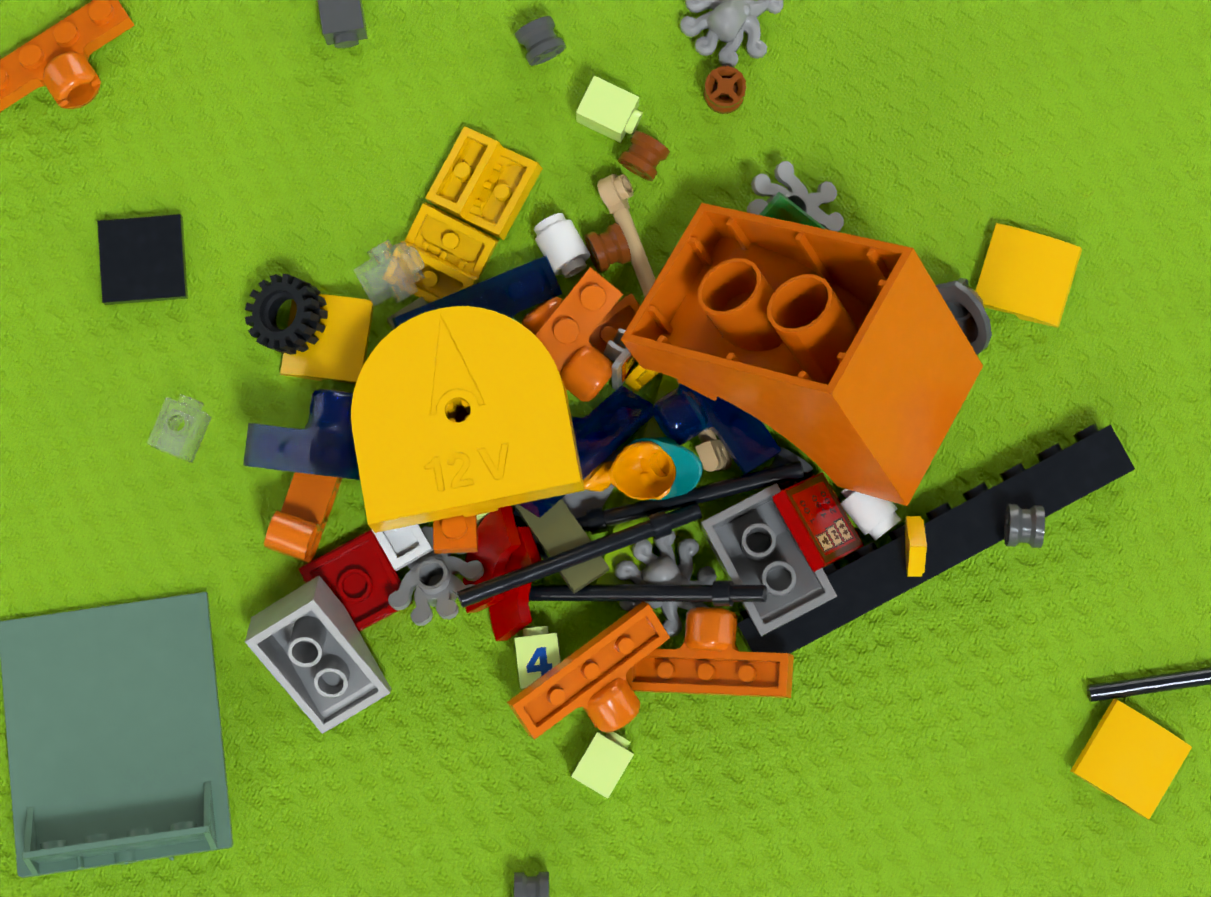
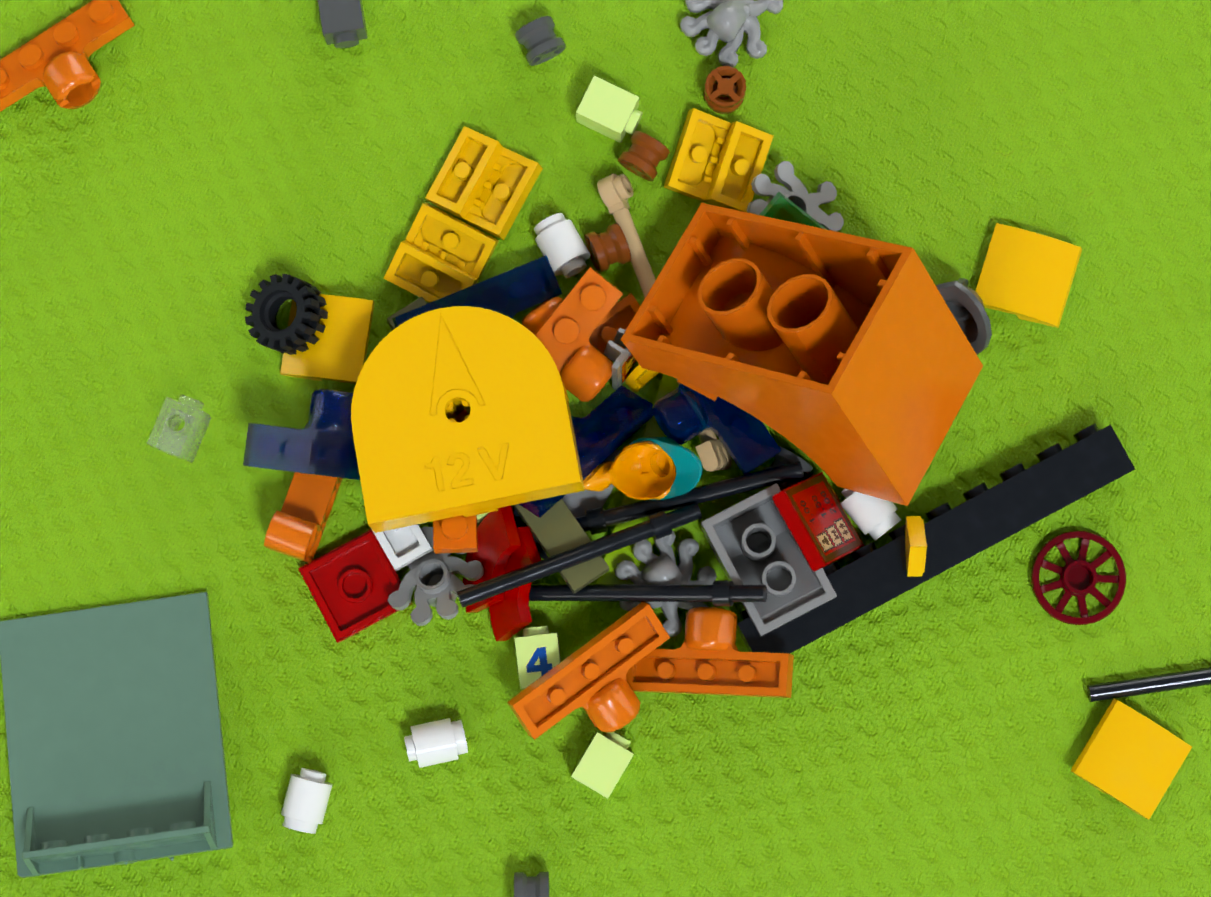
(142, 259): black tile -> none
(306, 801): none -> white brick
(317, 654): light grey slope -> none
(390, 272): clear brick -> none
(436, 742): none -> white brick
(717, 160): none -> yellow slope
(1024, 525): dark grey wheel -> none
(1078, 578): none -> dark red wheel

